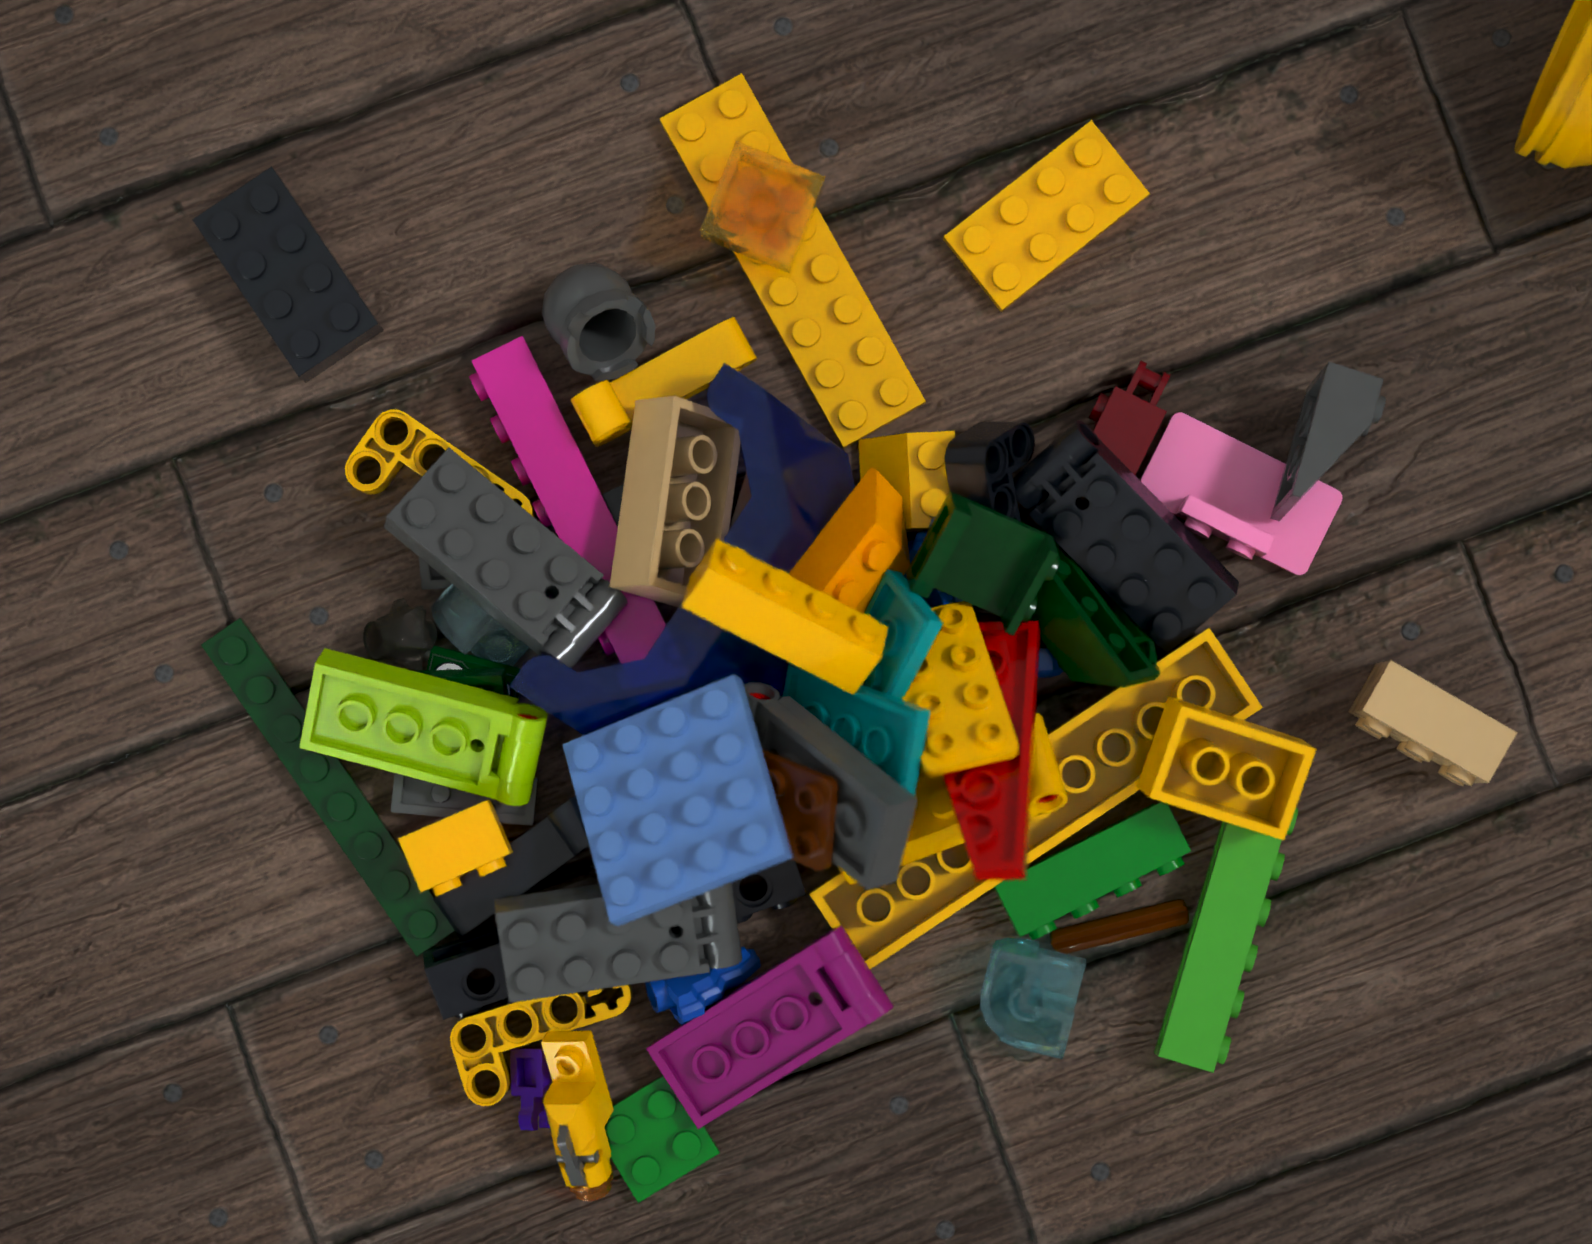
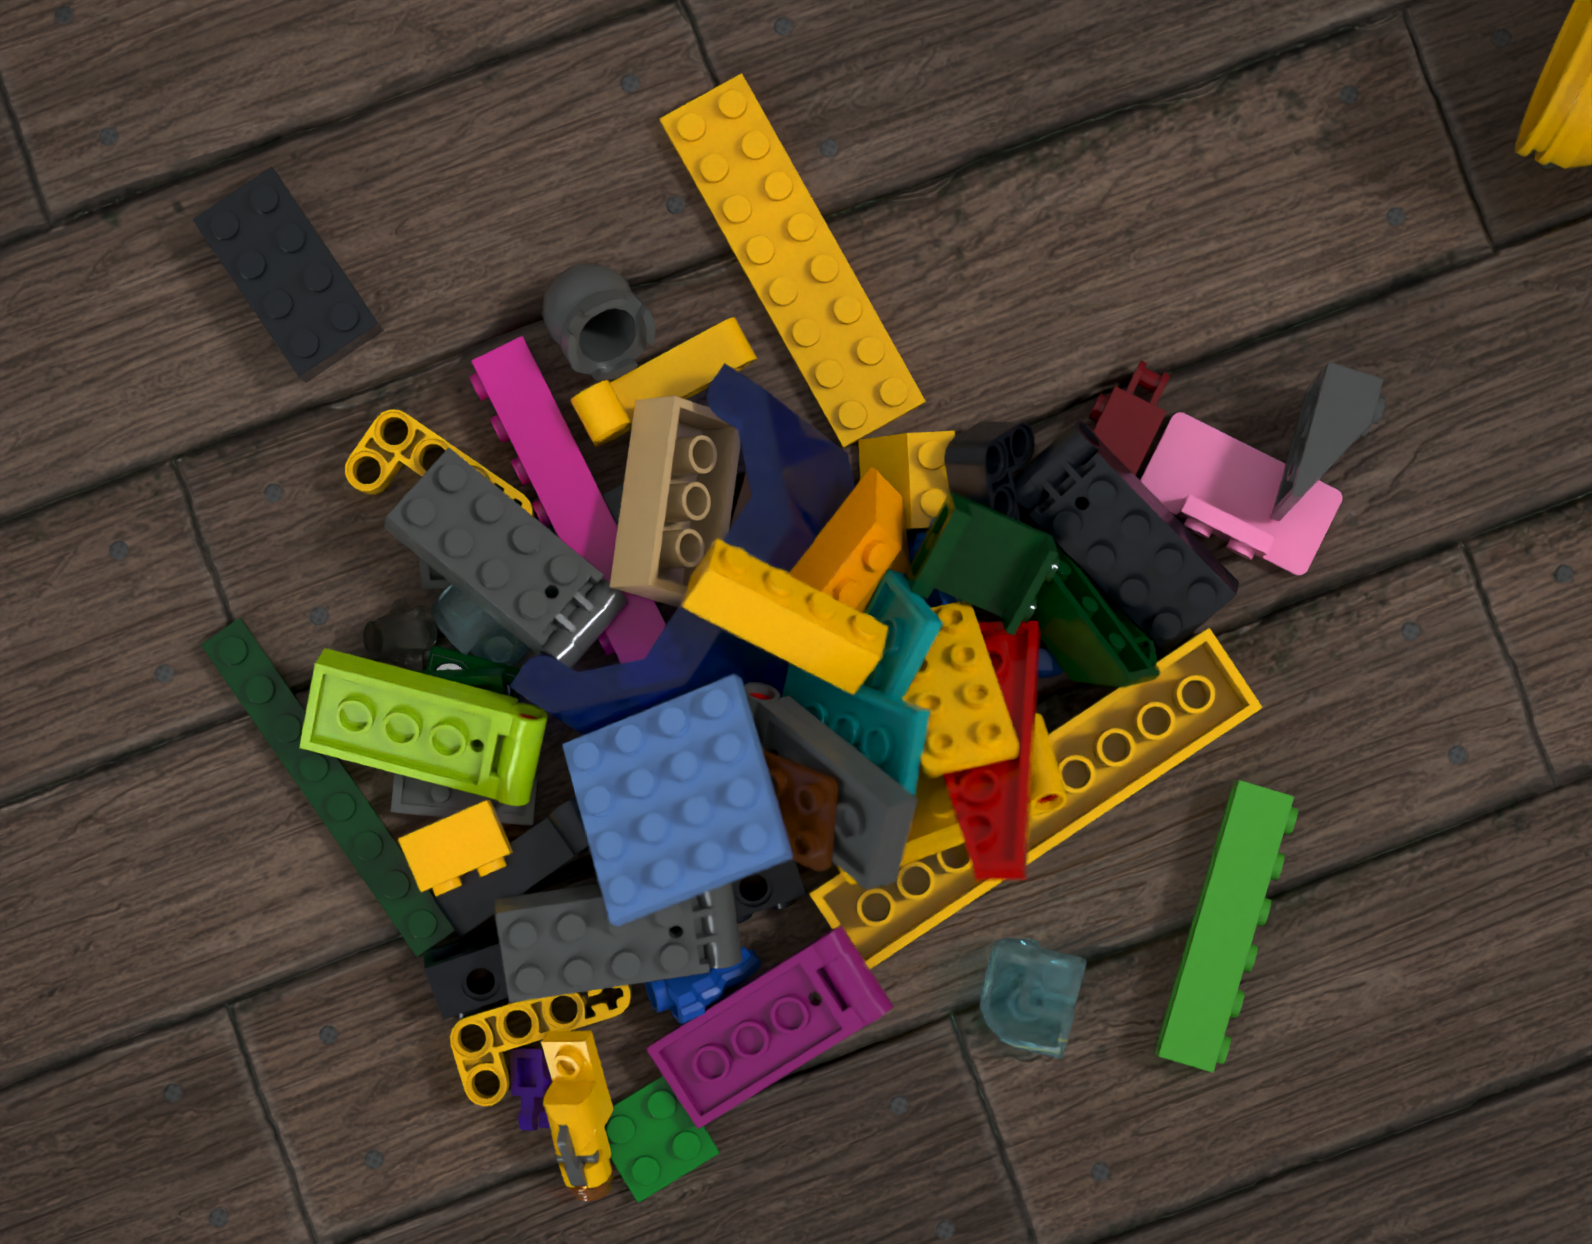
(762, 207): clear yellow brick -> none
(1046, 216): yellow plate -> none
(1093, 867): green brick -> none
(1119, 926): reddish brown axle -> none
(1226, 768): yellow brick -> none
(1431, 724): tan brick -> none

